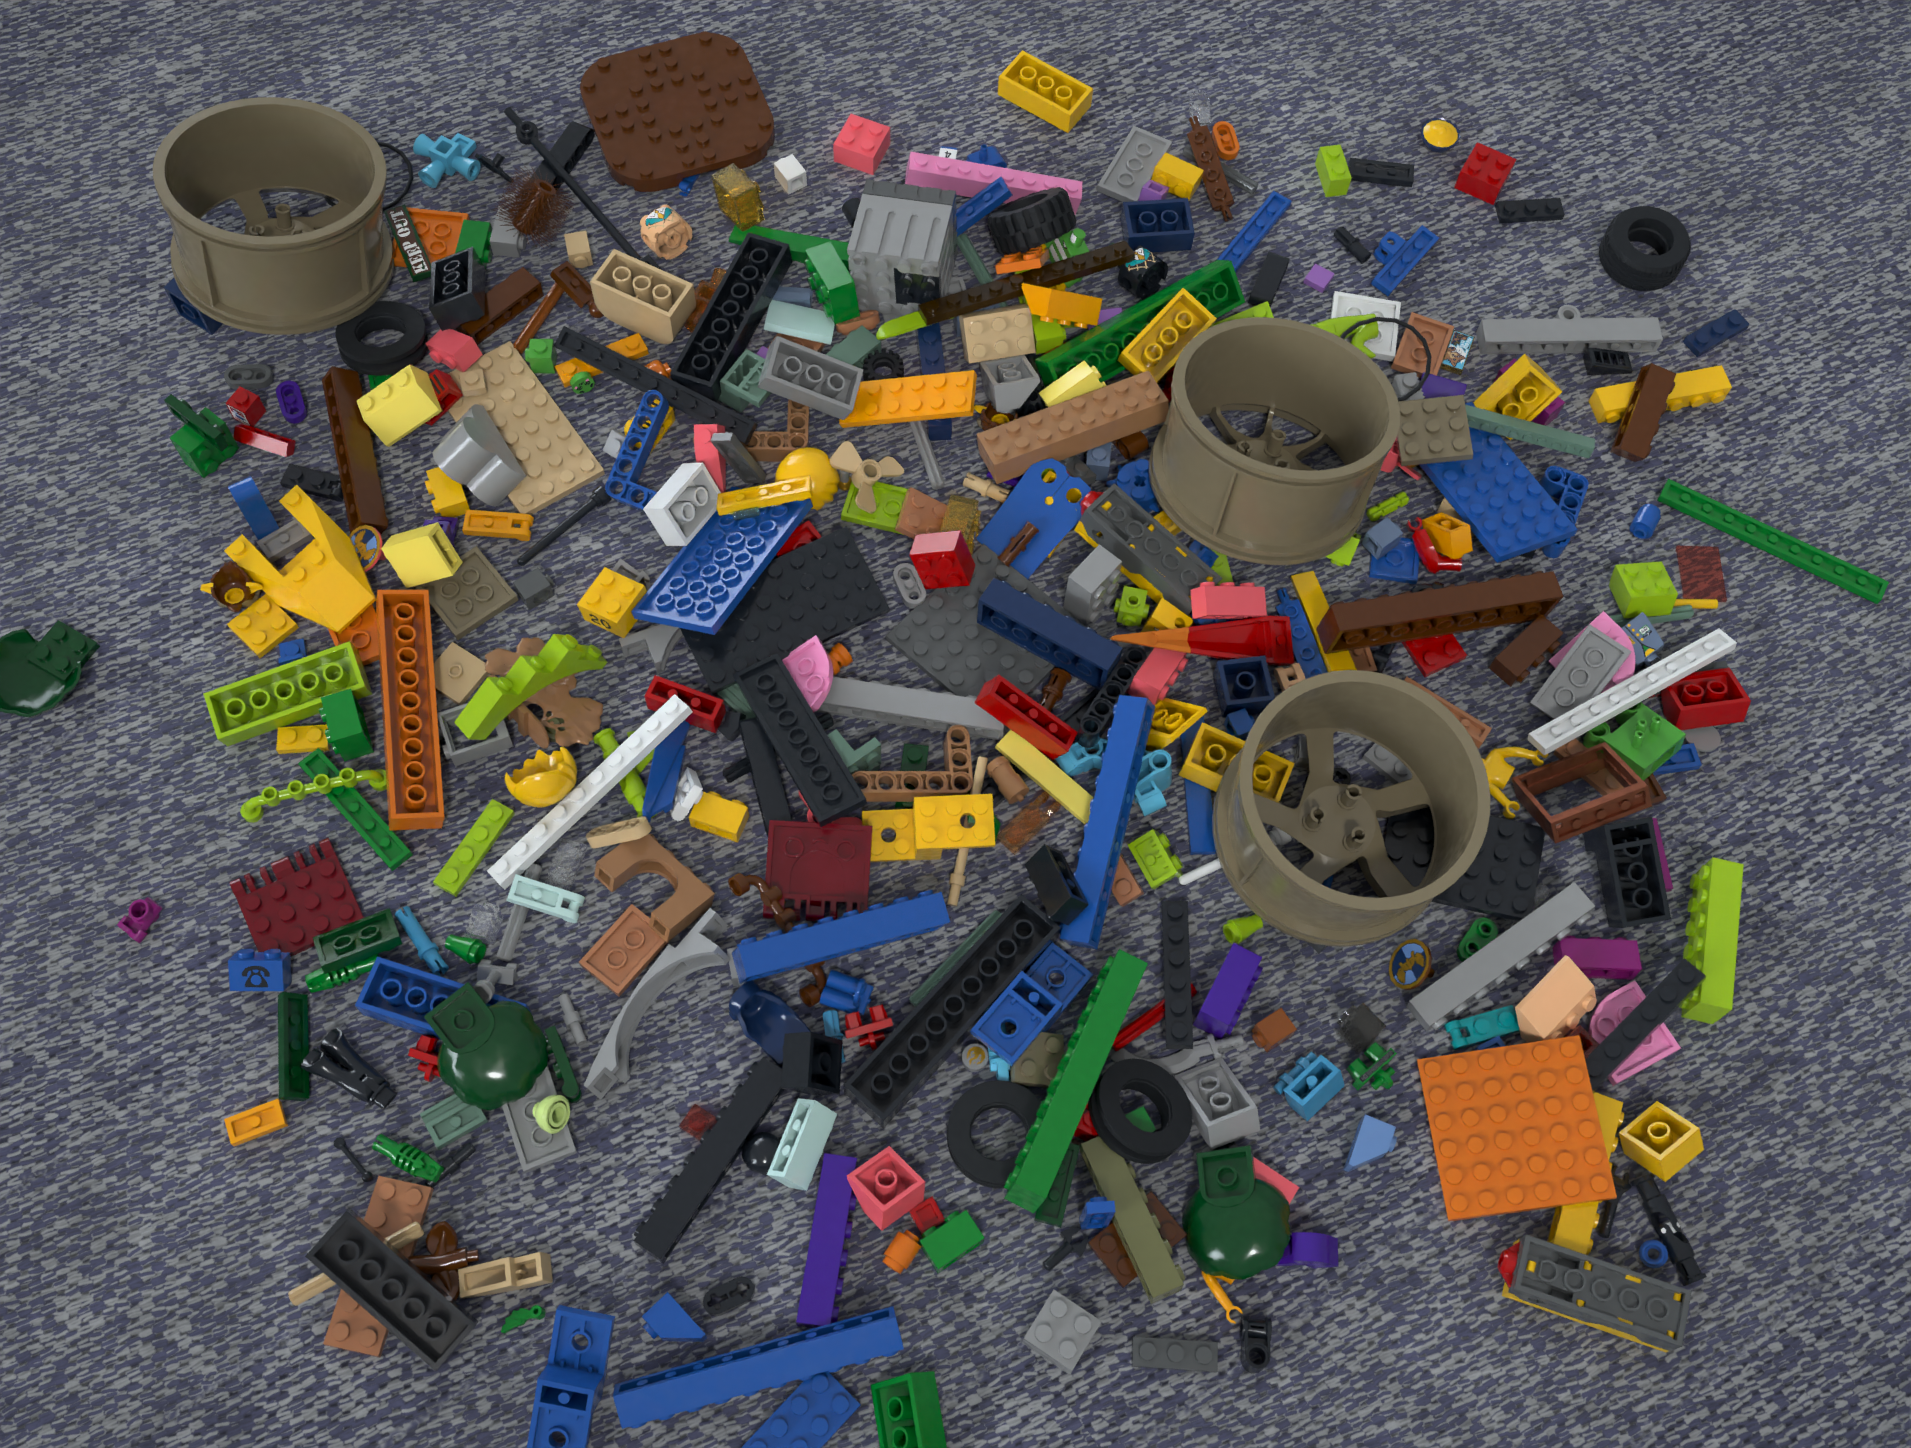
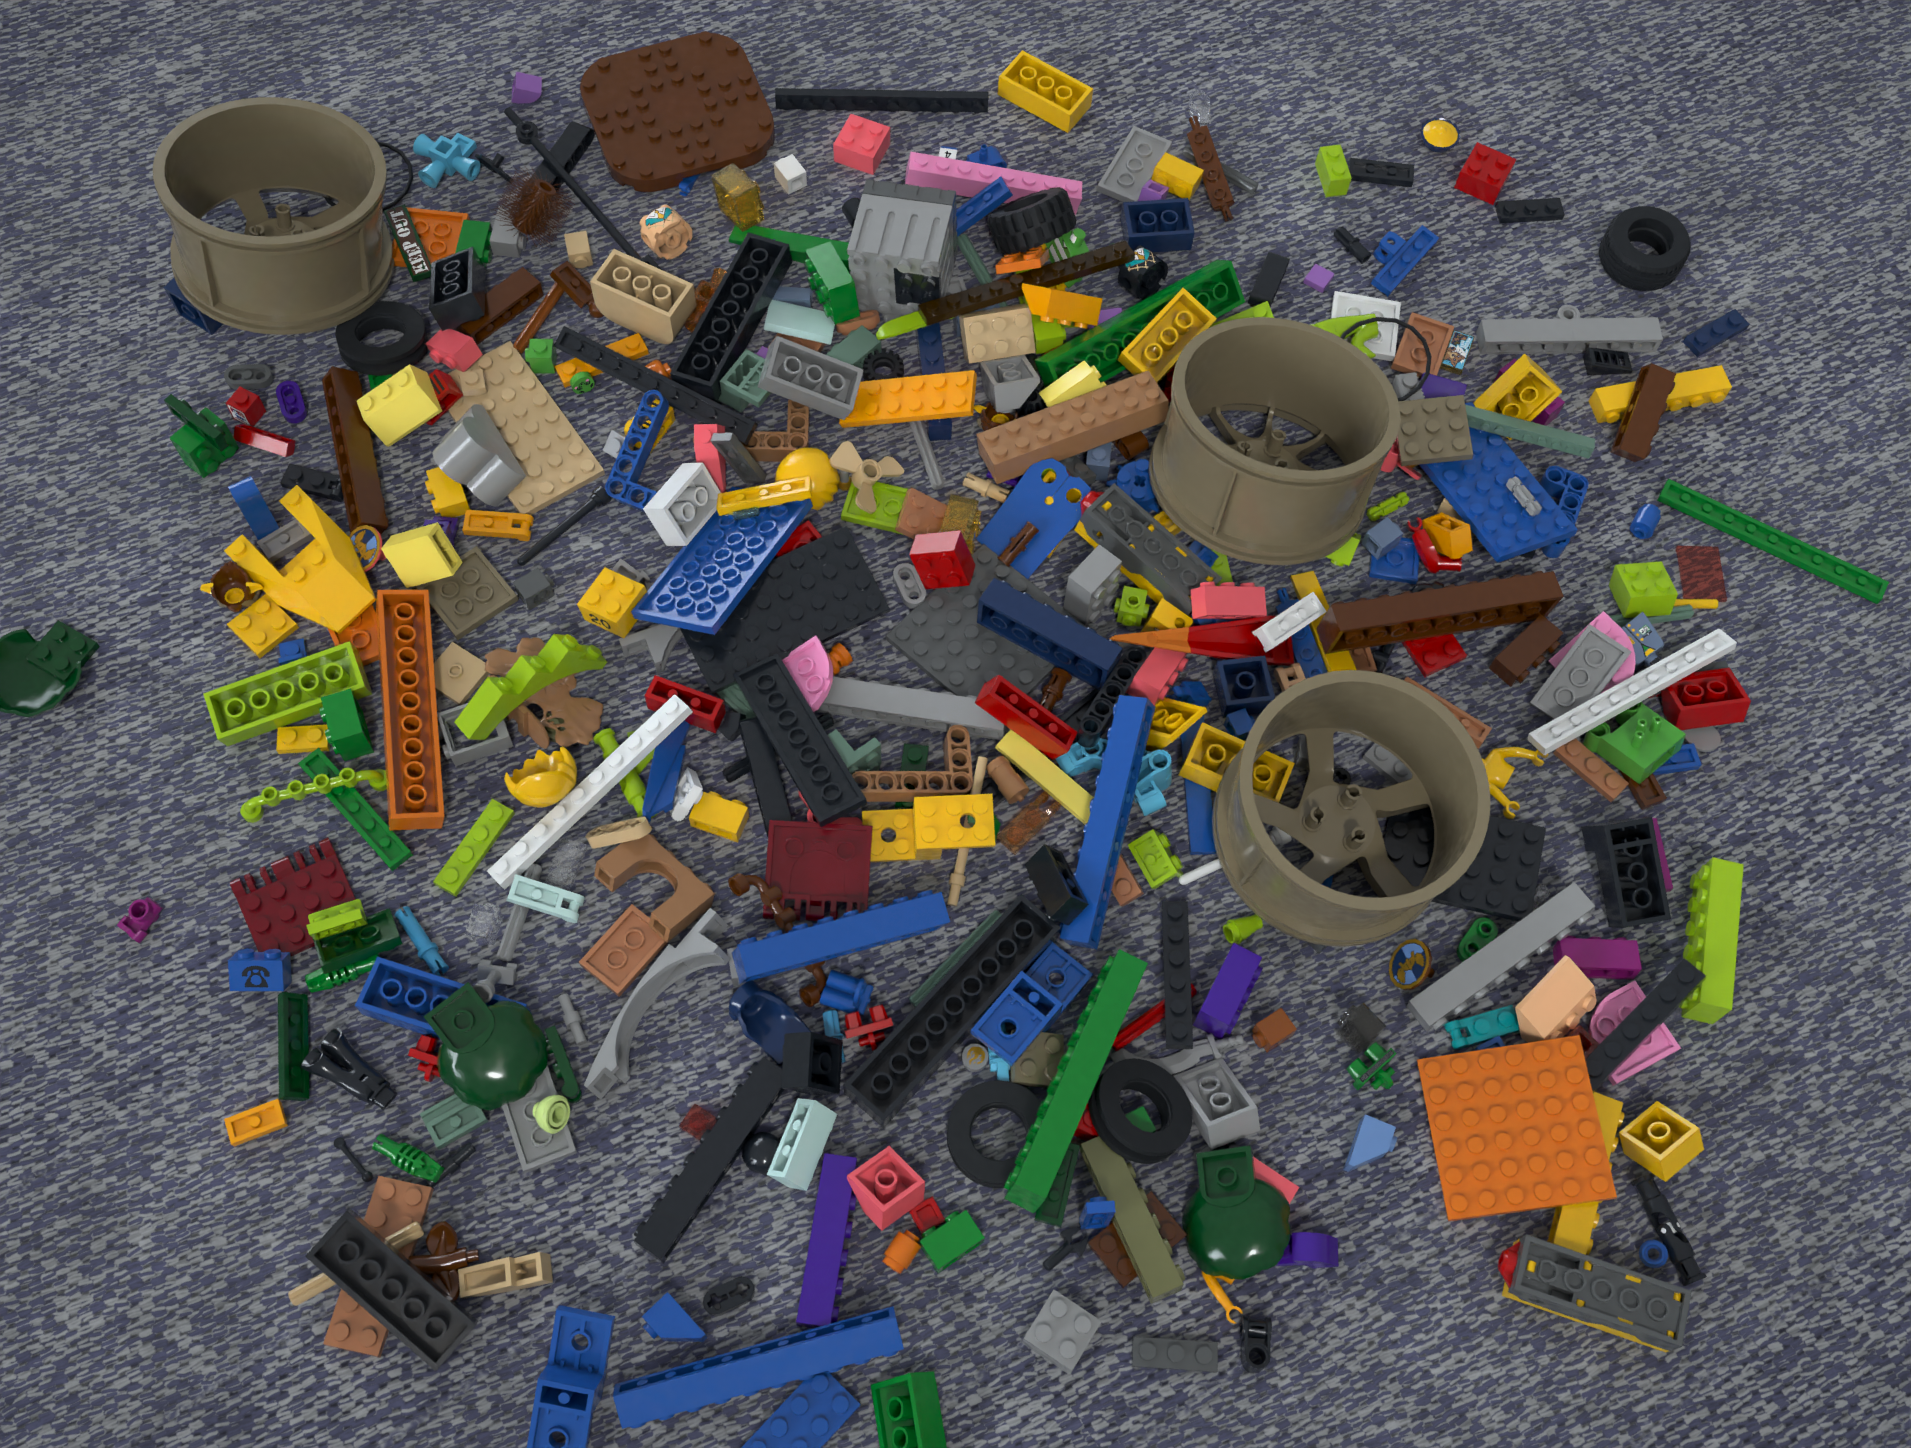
(336, 919): none -> lime bracket
(468, 949): green cone -> none
(520, 1317): green piece -> none
(526, 88): none -> medium lavender brick
(881, 100): none -> black plate
(1191, 692): none -> blue plate
(1226, 145): orange plate -> none
(1255, 230): blue tile -> none
(1289, 621): none -> white container
(1310, 1084): dark azure brick -> none
(1524, 496): none -> light grey axle
(1590, 815): copper window -> none
(1621, 1187): black piece -> none

